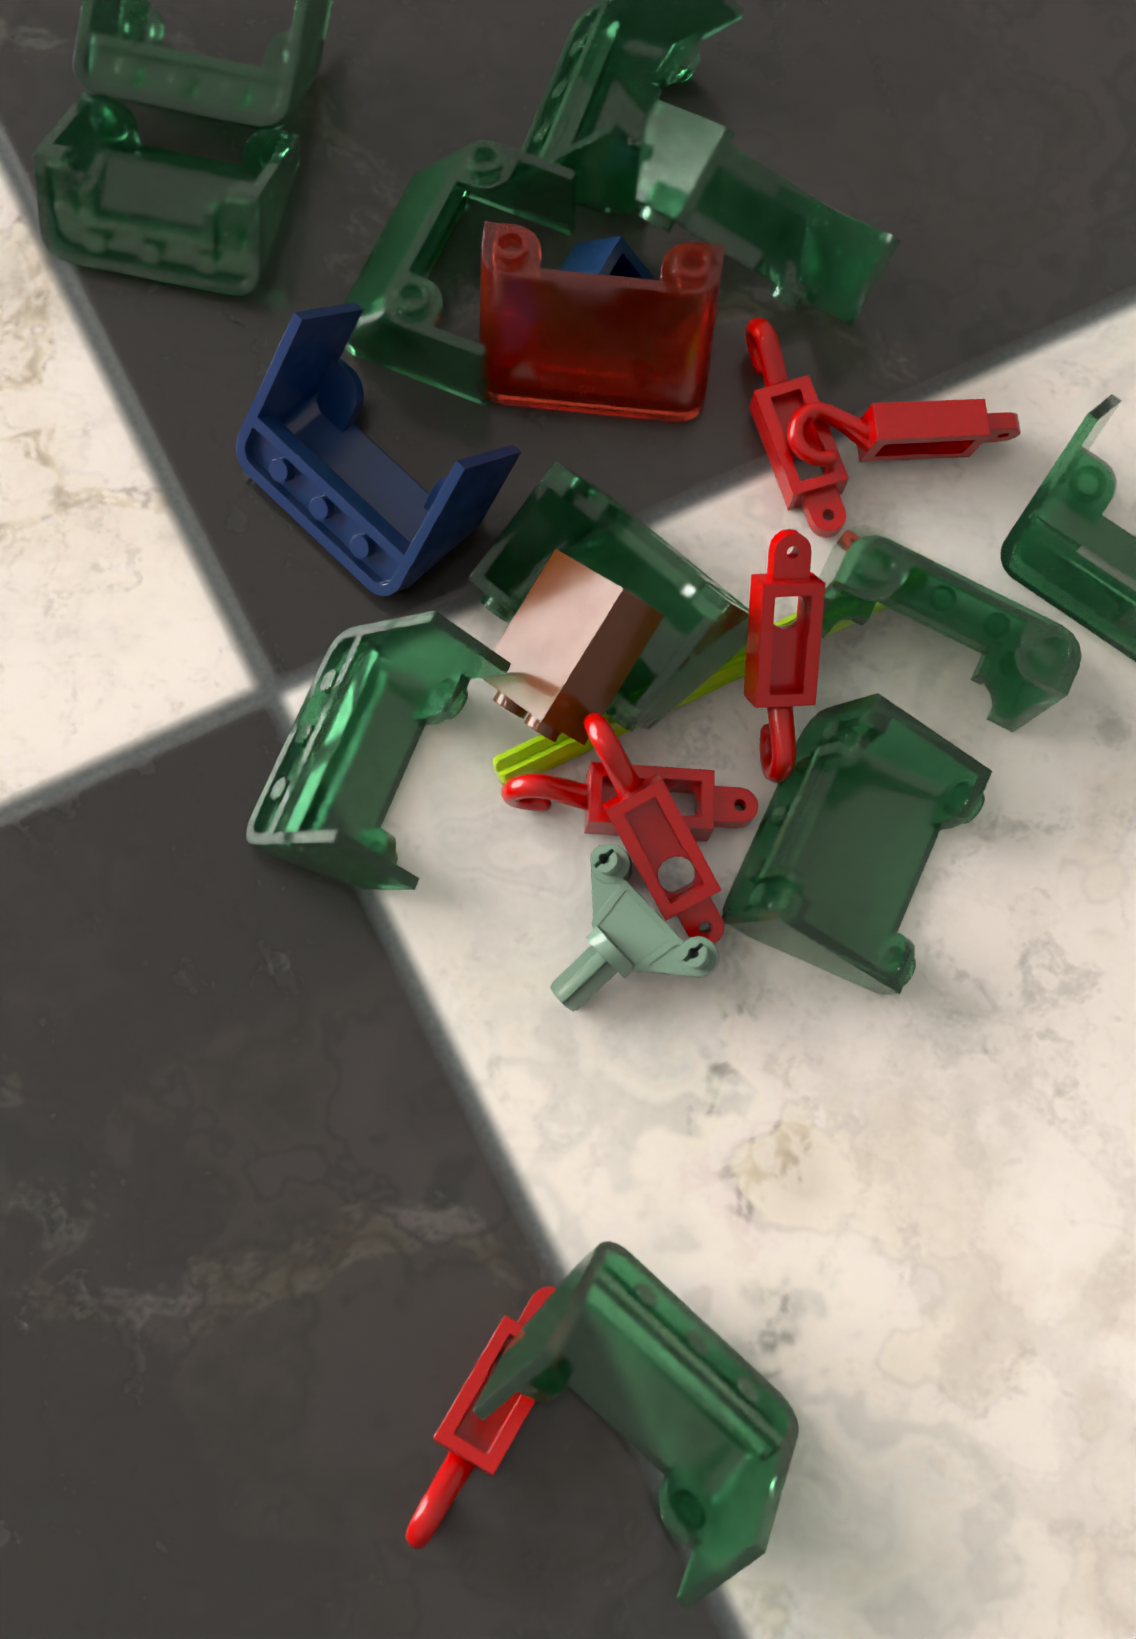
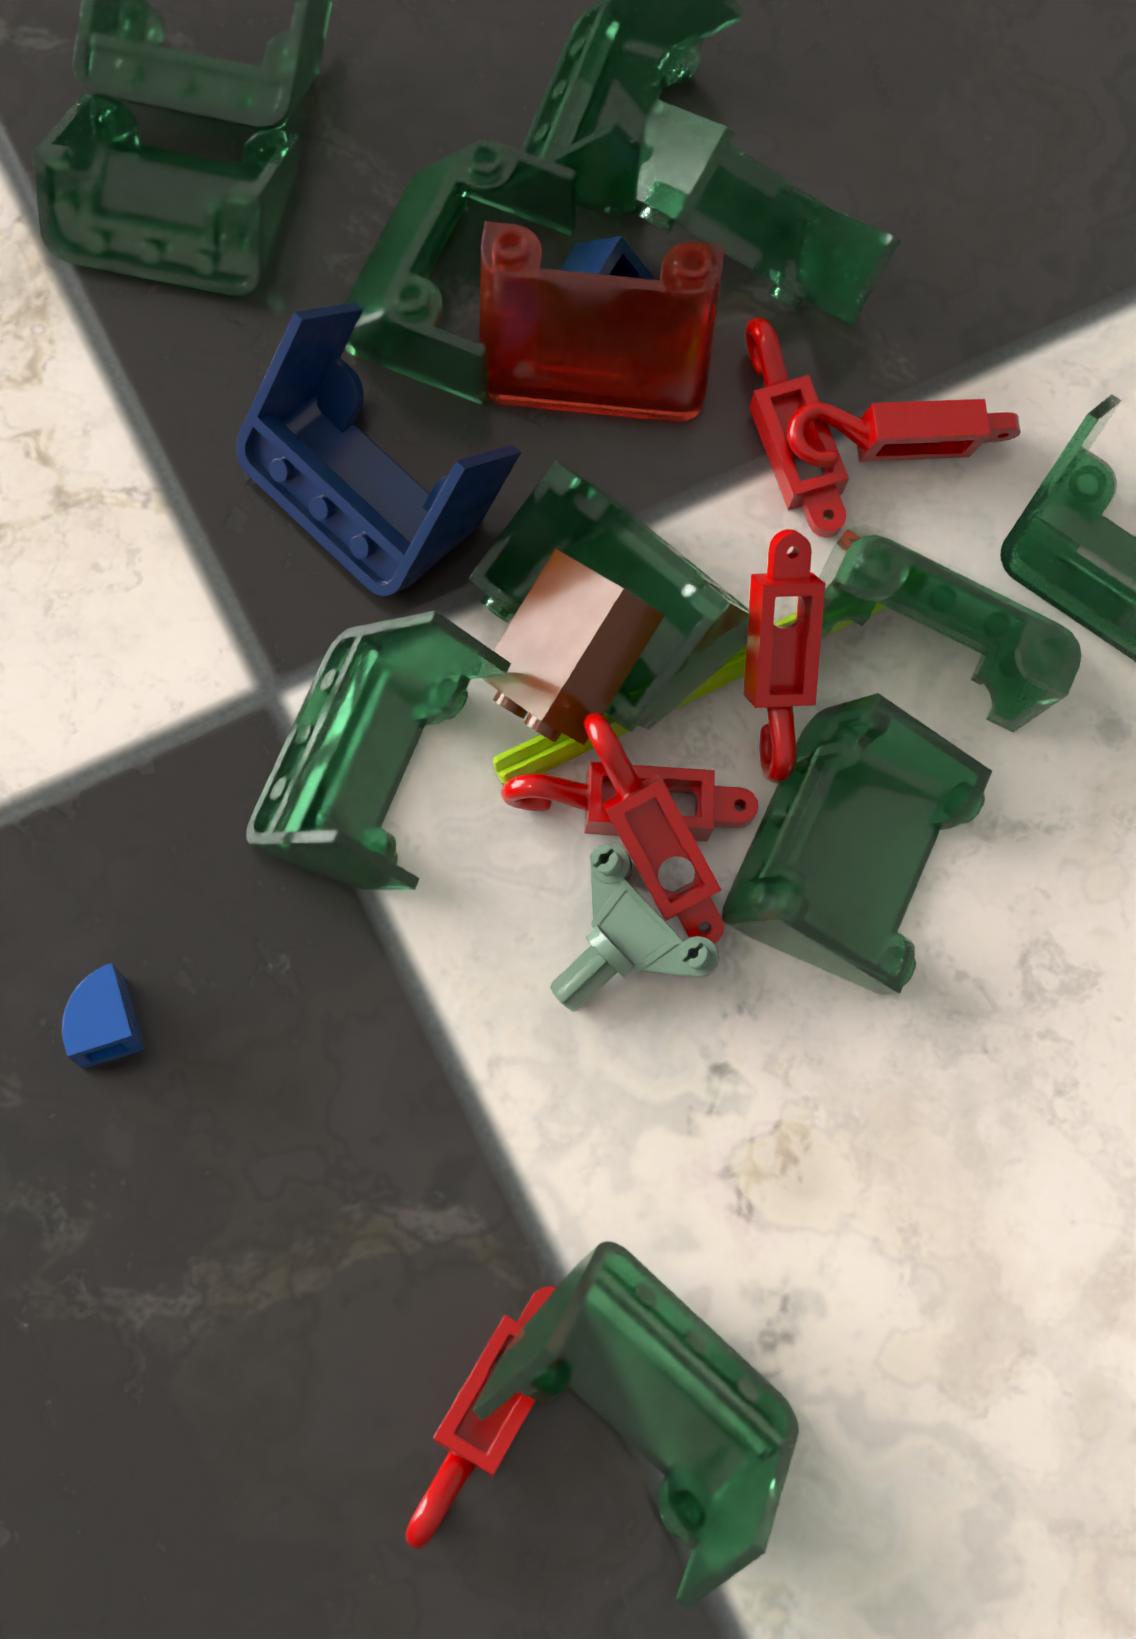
(100, 1019): none -> blue brick

